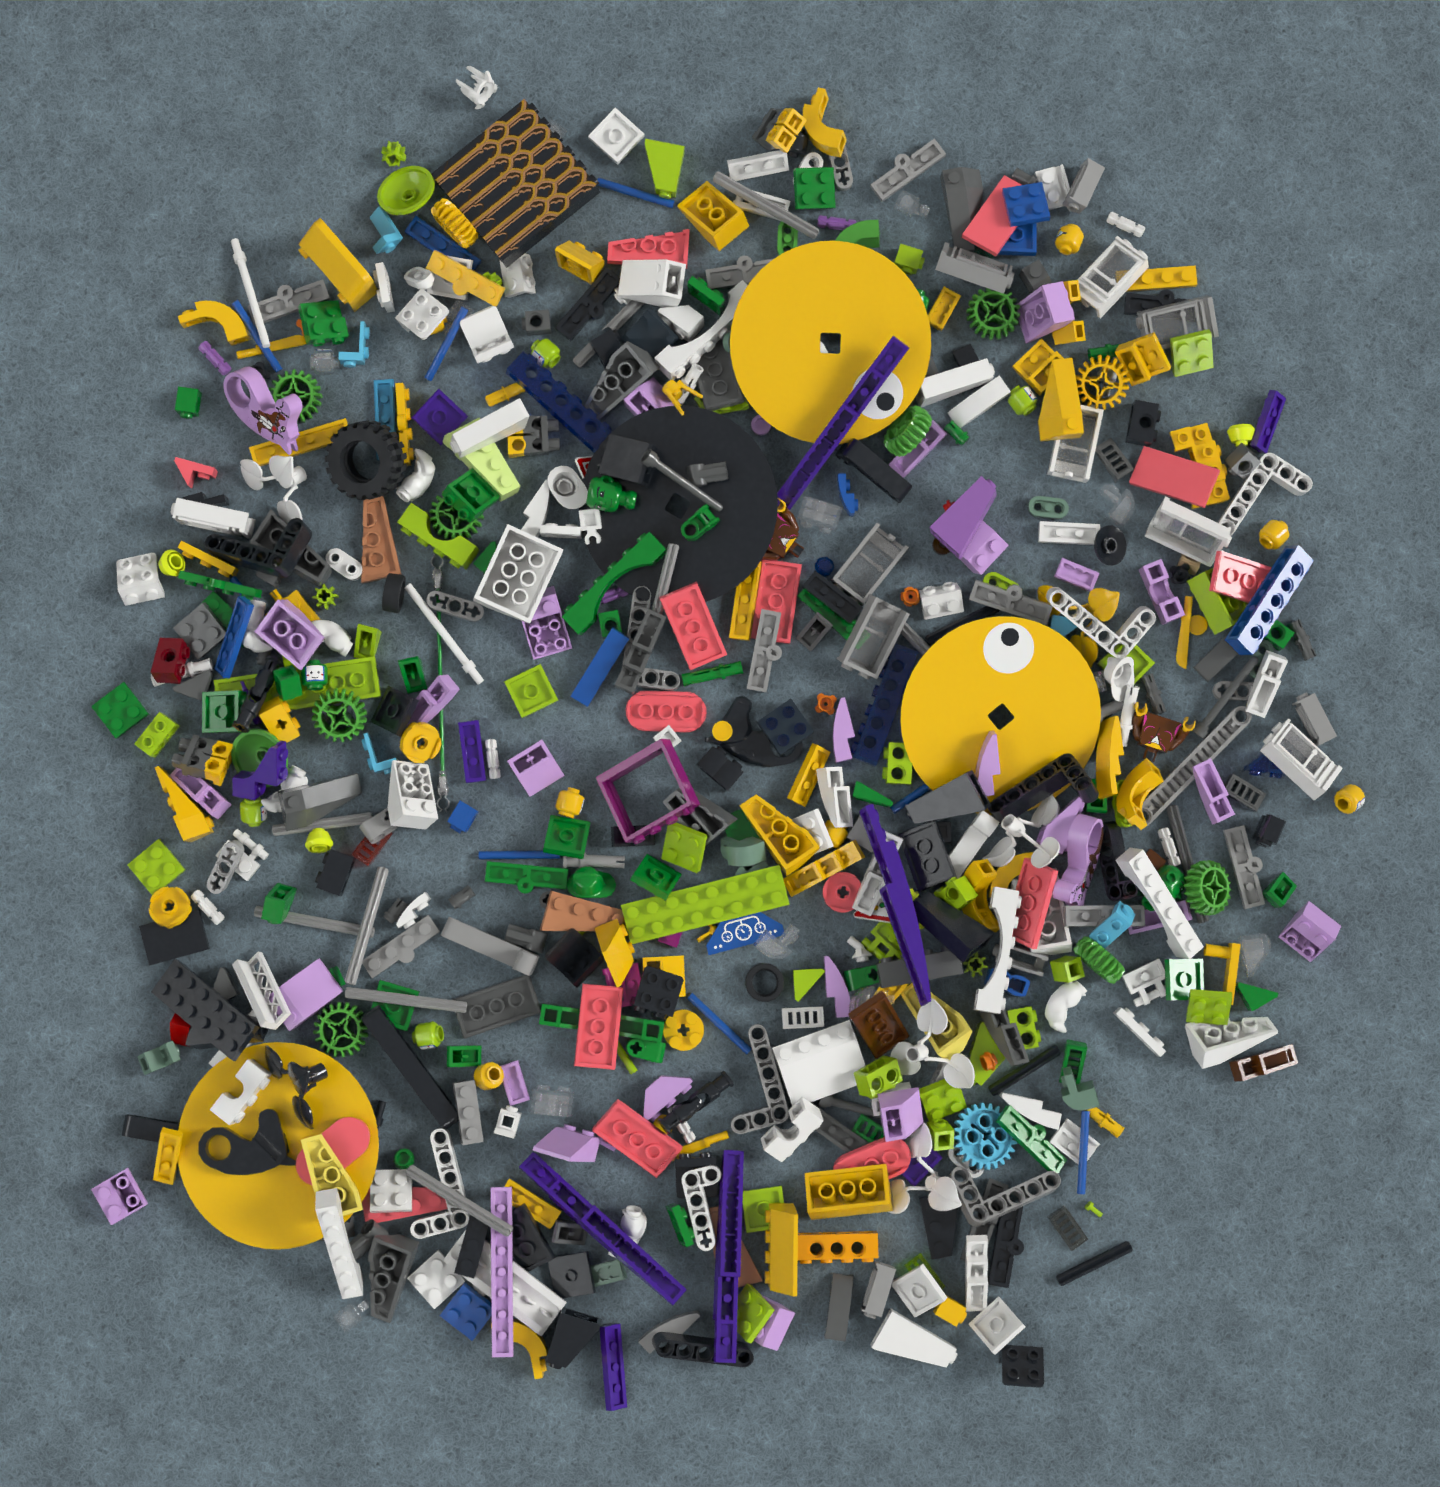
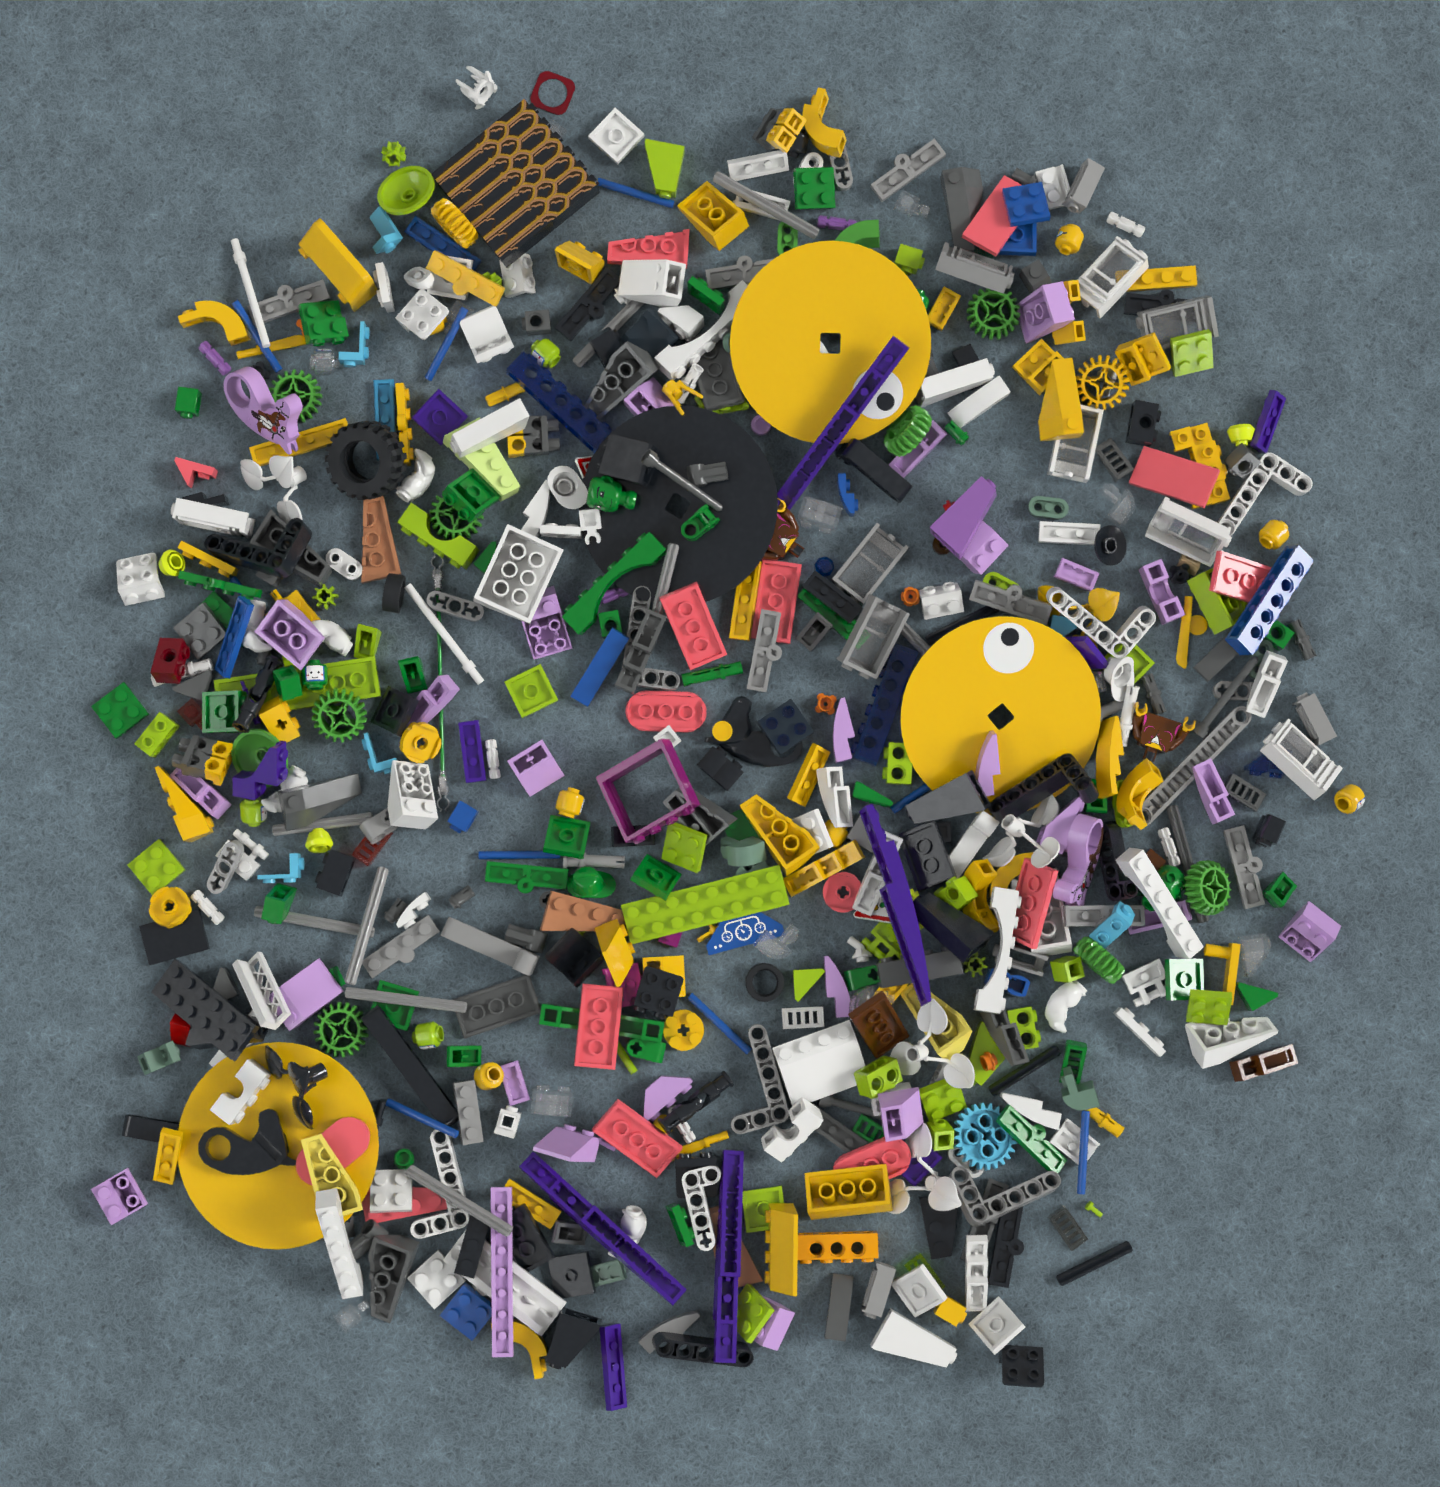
(191, 713): none -> clear red plate
(296, 865): none -> medium azure bracket
(422, 1118): none -> blue bar
(544, 76): none -> dark red piece
(1022, 400): lime head -> none
(1089, 651): none -> dark purple plate
(1108, 349): green pin -> none

